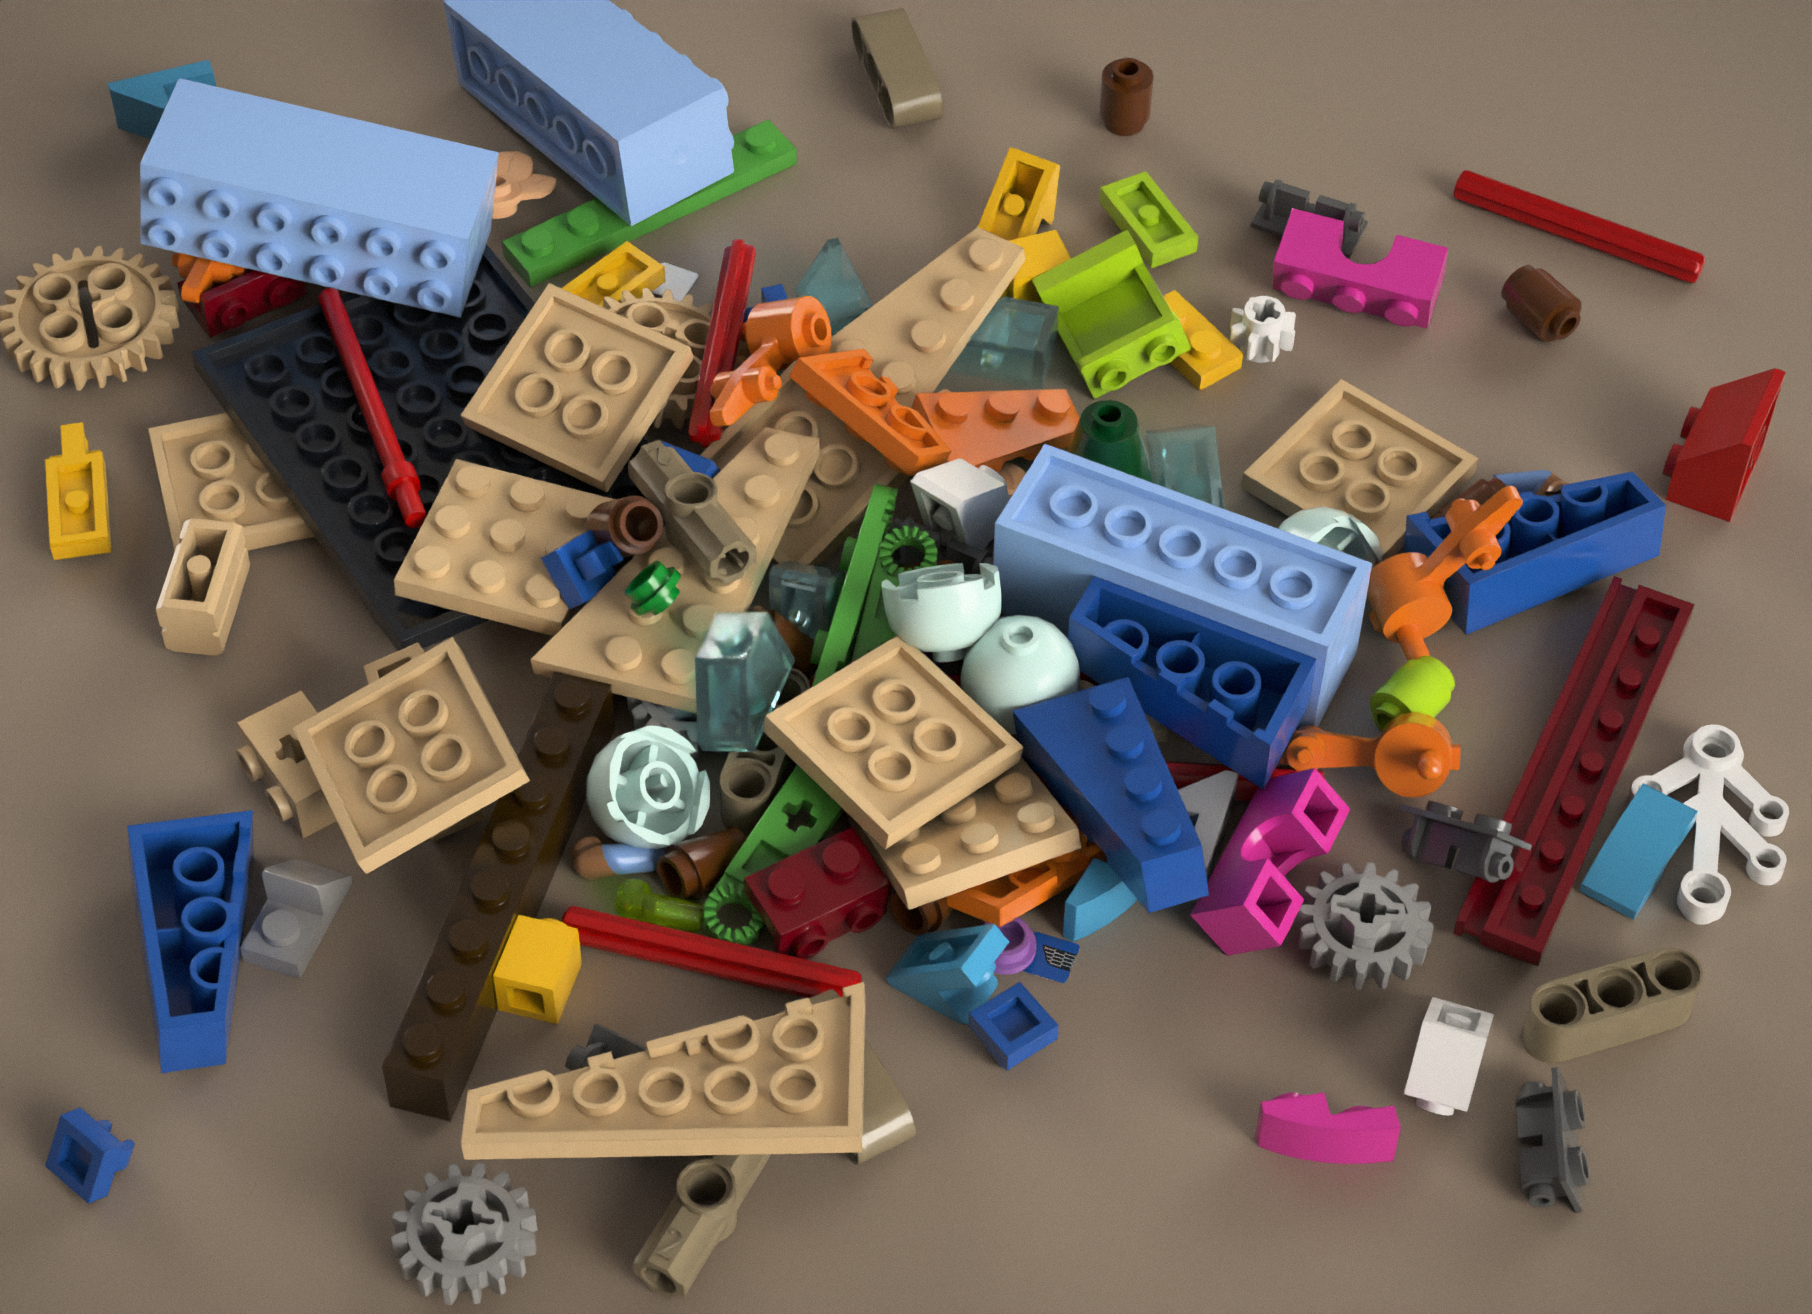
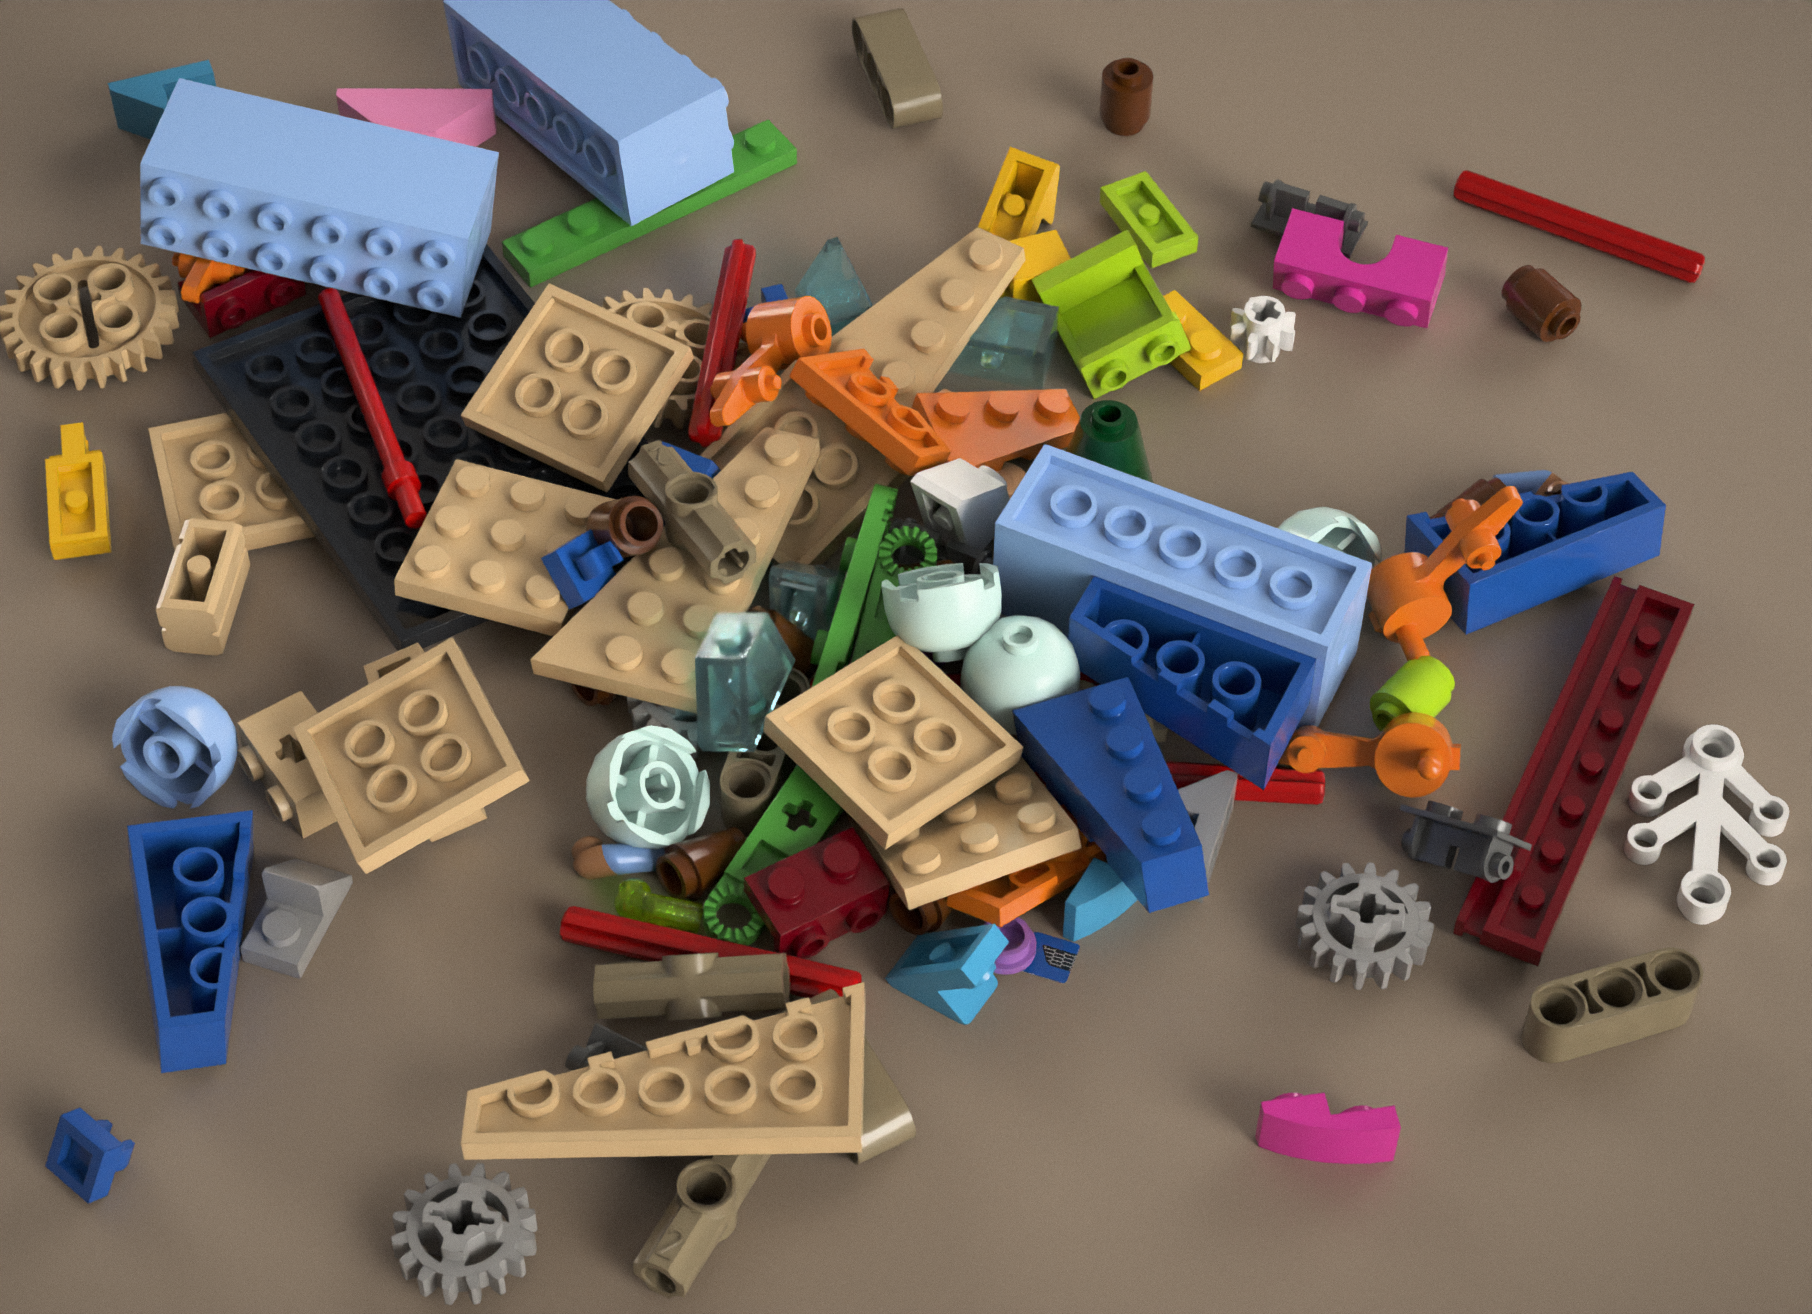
(176, 745): none -> light blue cylinder
(446, 114): none -> bright pink slope
(505, 879): dark brown brick -> none
(517, 183): light nougat plate -> none
(538, 968): yellow brick -> none
(618, 271): yellow plate -> none
(653, 589): green plate -> none
(677, 280): white sticker -> none
(691, 986): none -> dark tan piece
(1013, 1026): blue tile -> none
(1187, 461): clear light blue slope -> none
(1248, 892): dark pink arch -> none
(1362, 461): tan plate -> none
(1448, 1056): white slope -> none
(1559, 1165): dark grey hinge -> none
(1638, 851): dark azure slope -> none
(1722, 444): red slope -> none

